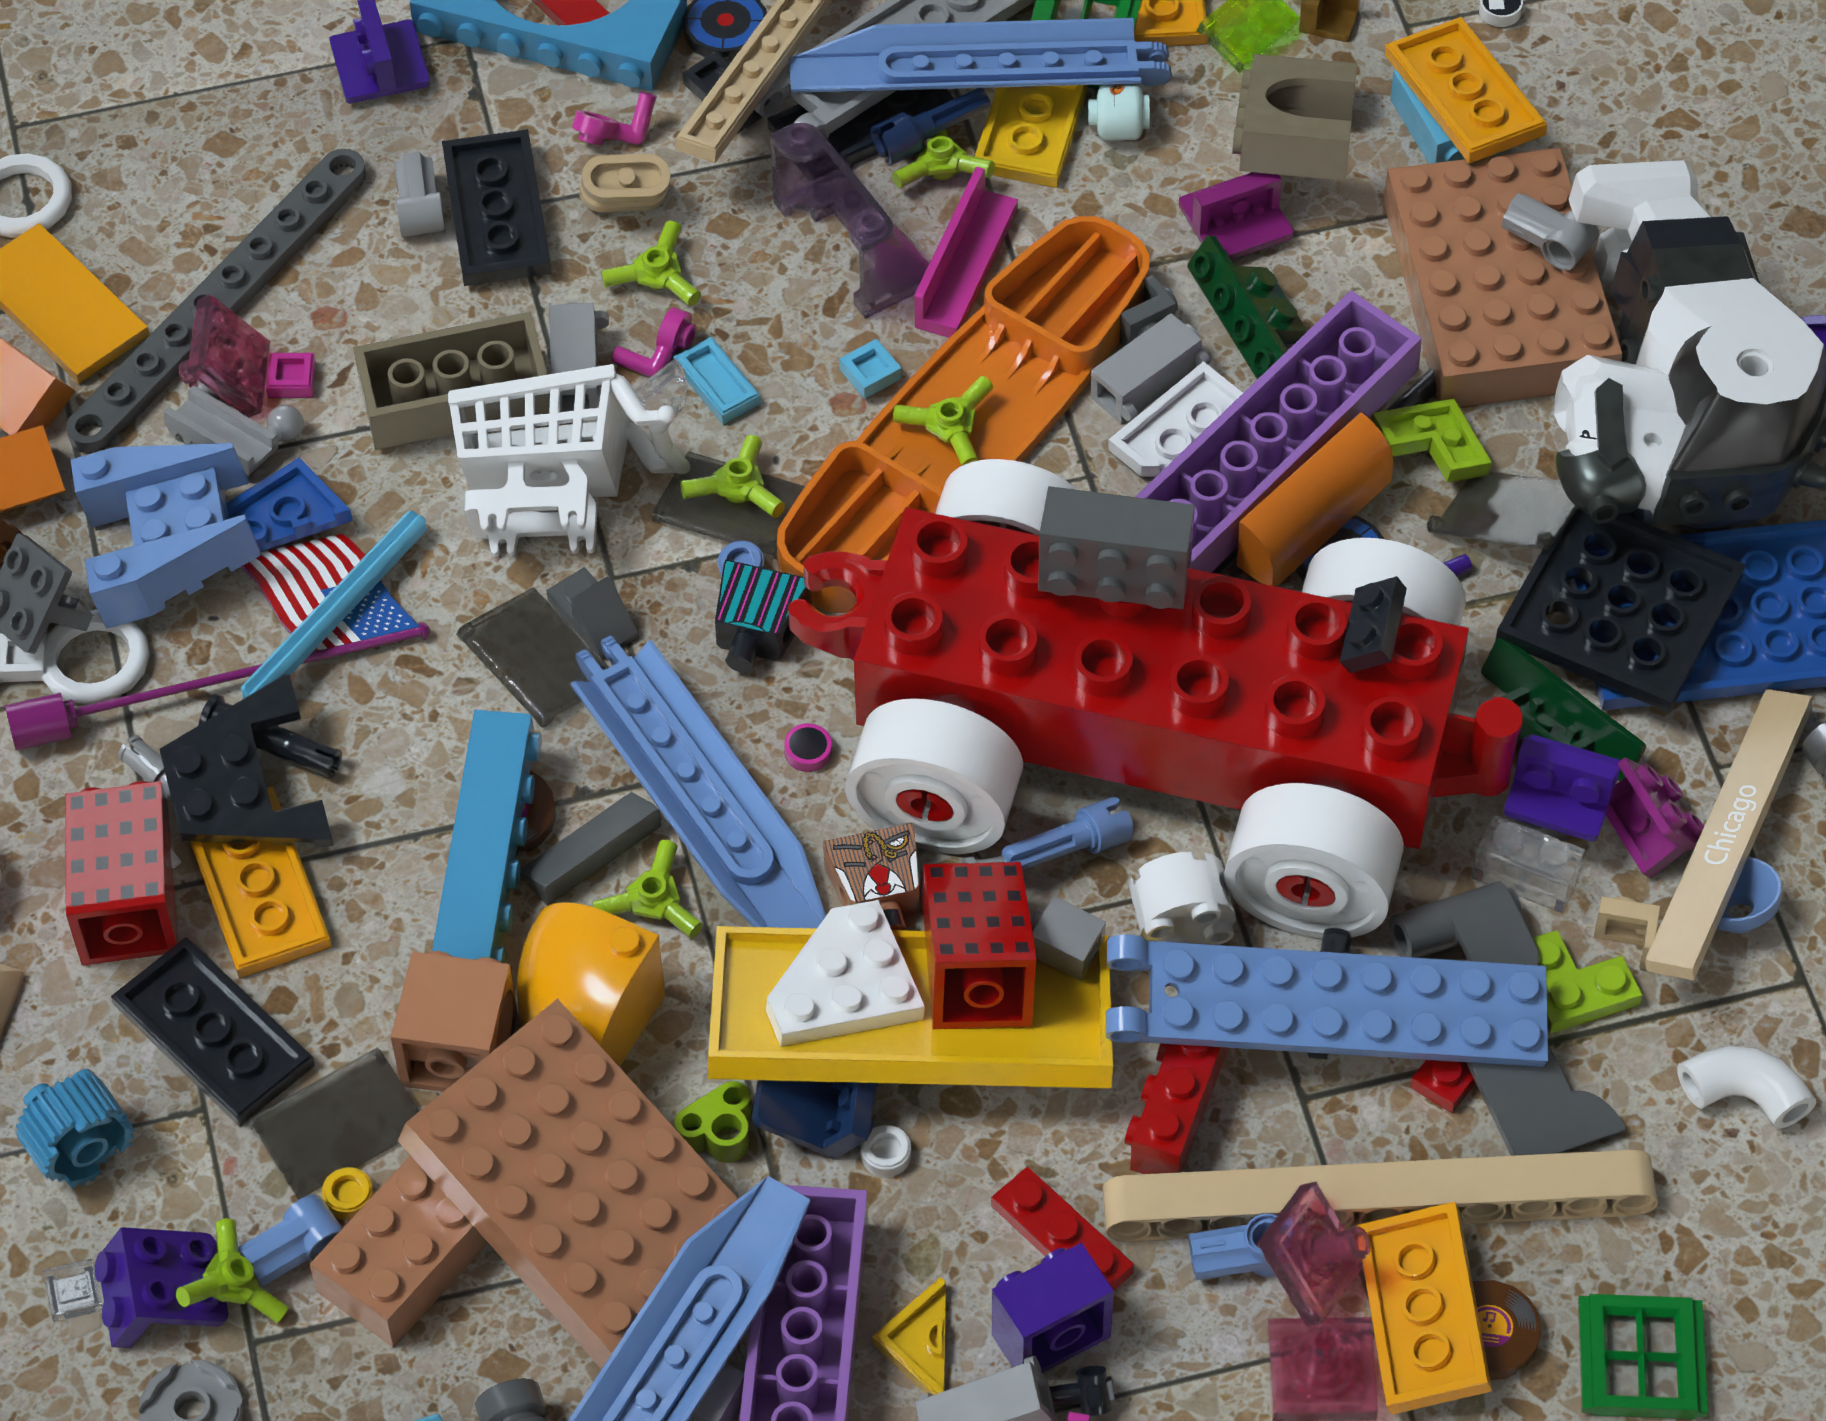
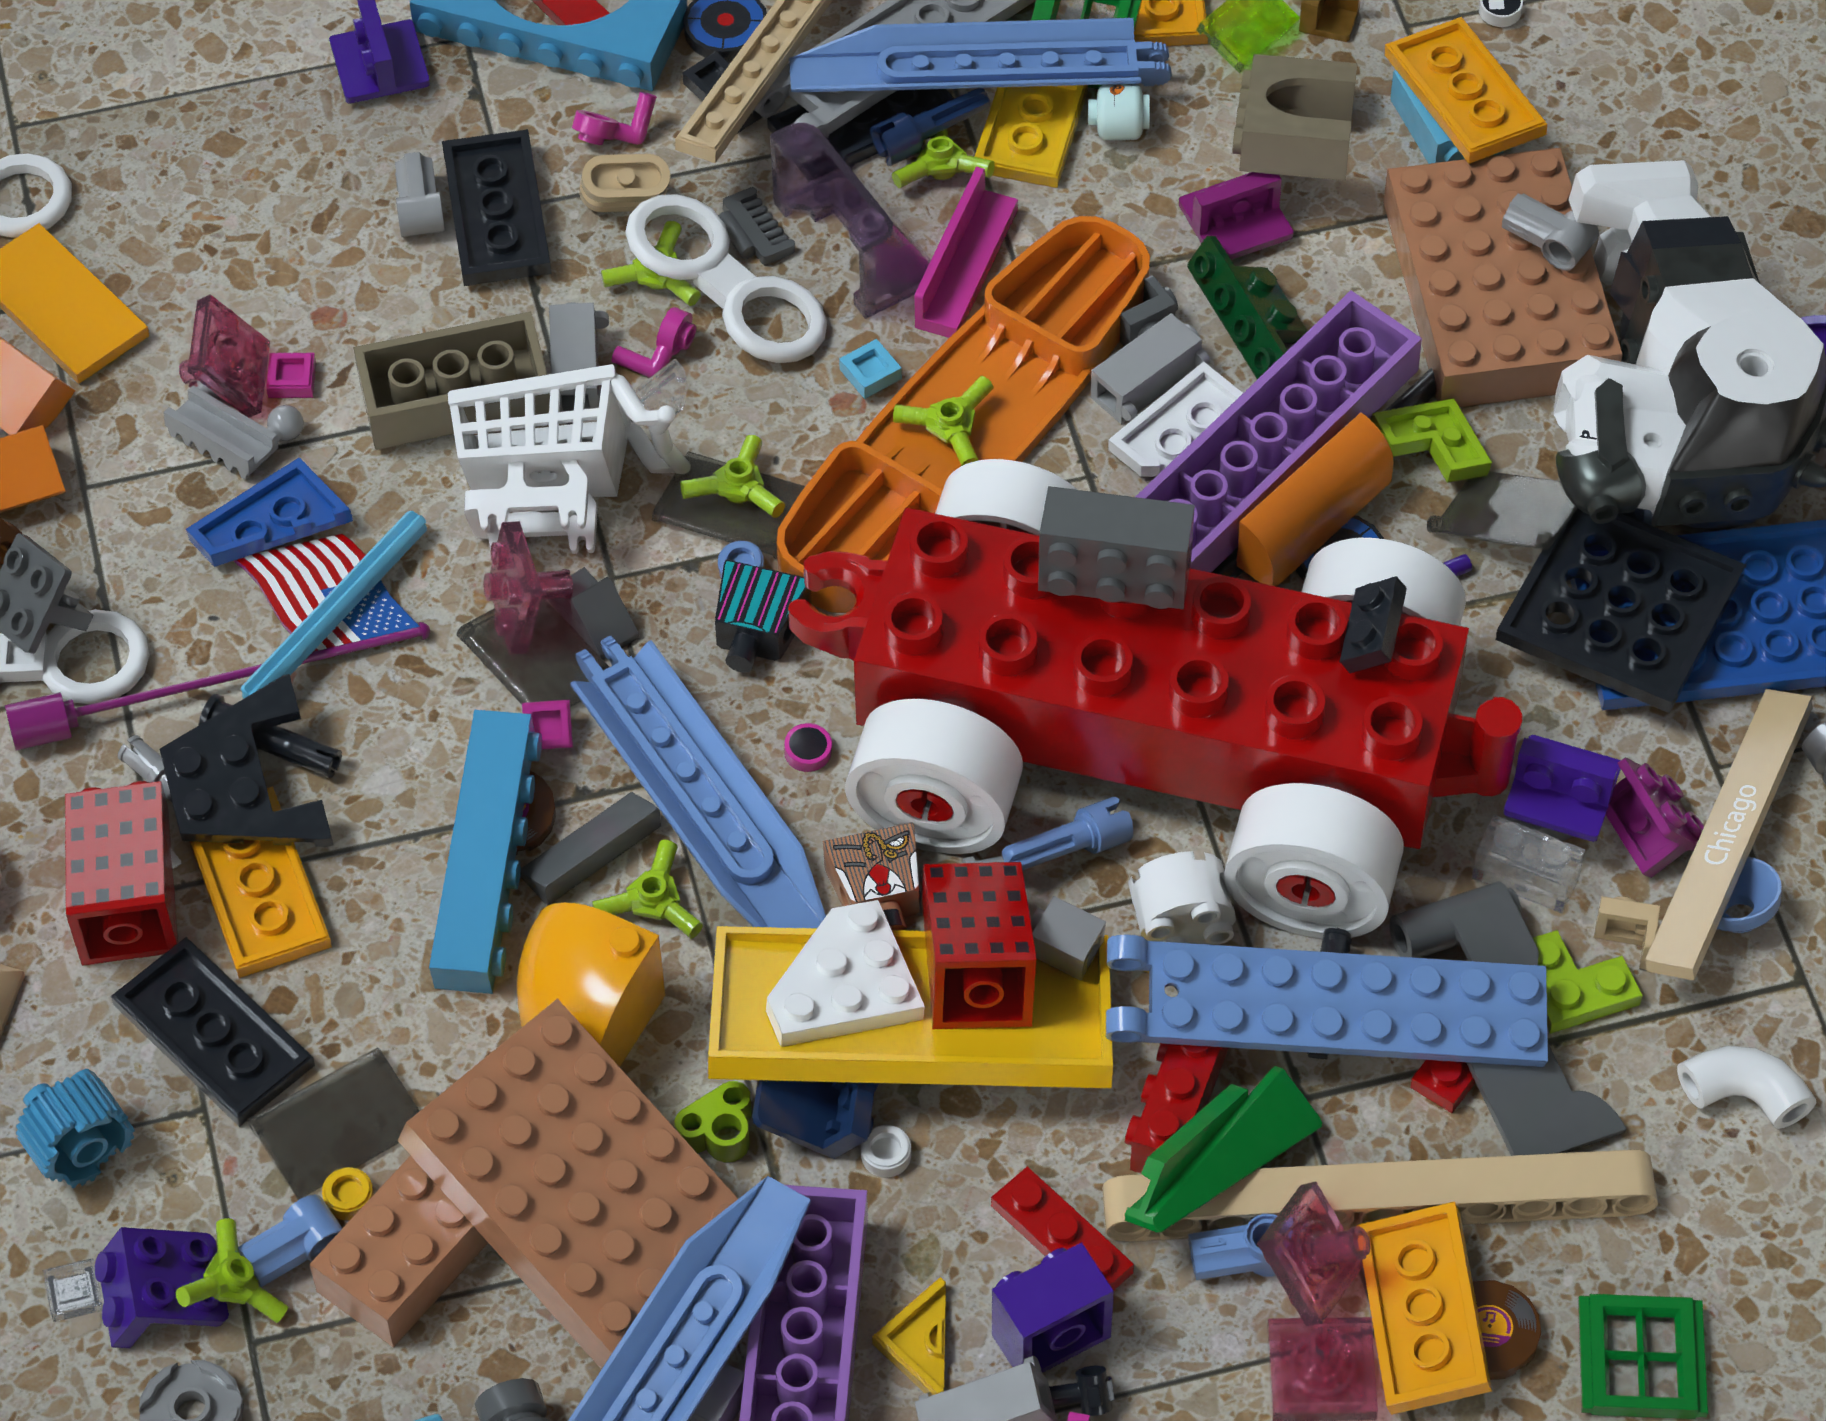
(175, 523): medium blue wedge -> none
(233, 283): dark grey plate -> none
(450, 1017): nougat brick -> none
(518, 587): none -> clear pink plate
(552, 721): none -> dark pink tile
(718, 381): medium azure tile -> none
(726, 279): none -> white bar
(752, 228): none -> dark grey piece
(1222, 1147): none -> green wedge
(1555, 708): dark green bracket -> none

